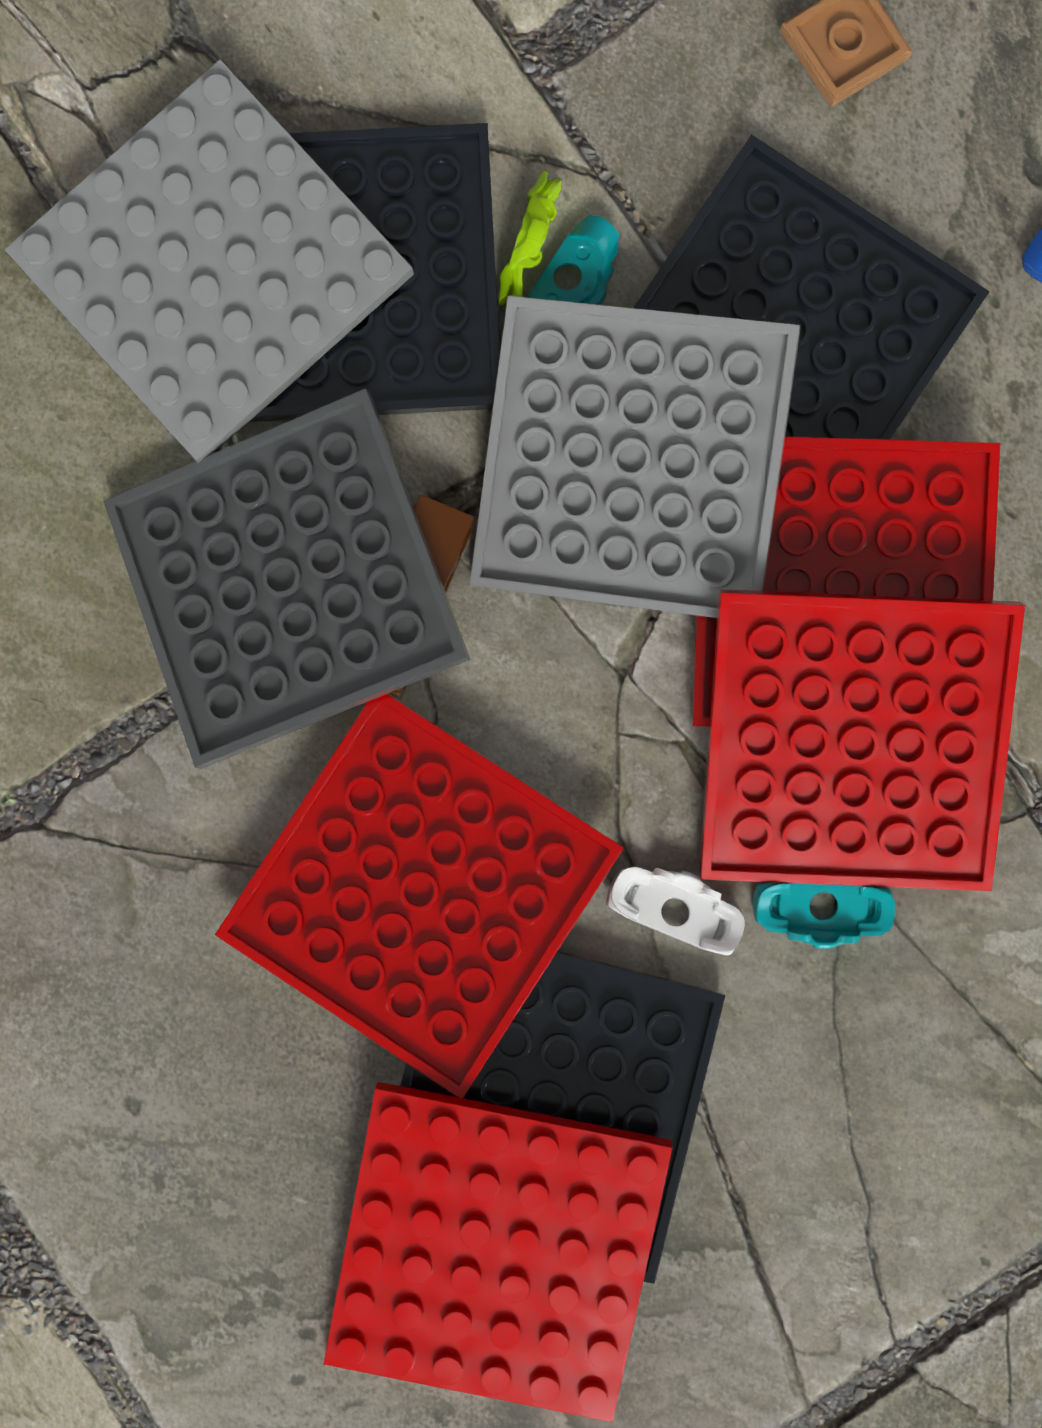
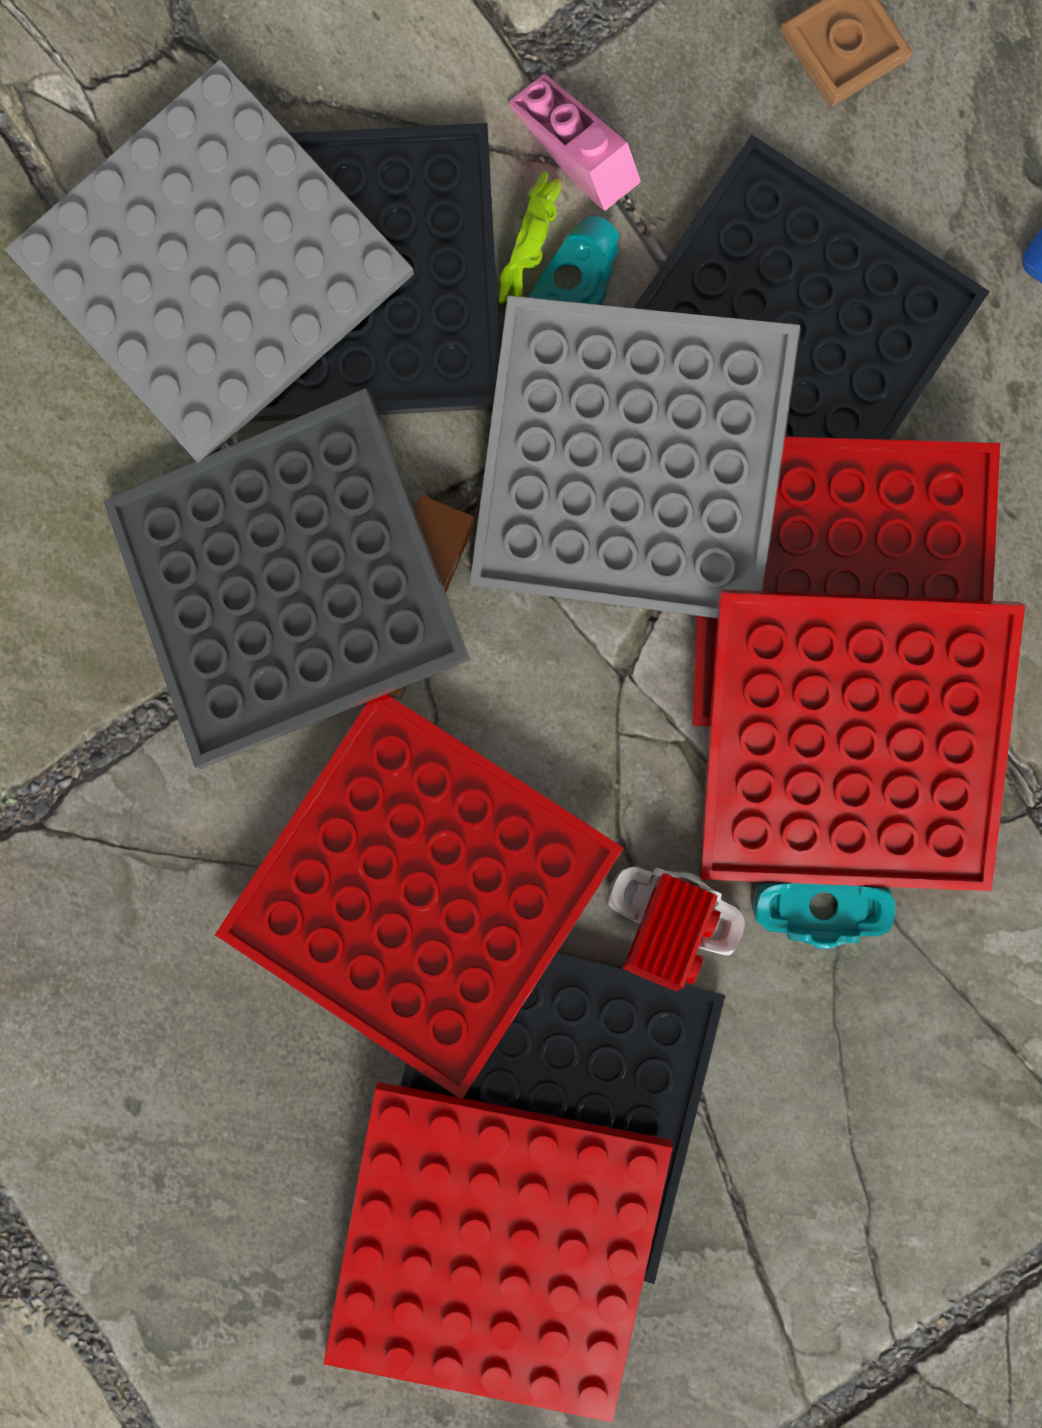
(578, 141): none -> bright pink slope
(672, 932): none -> red brick

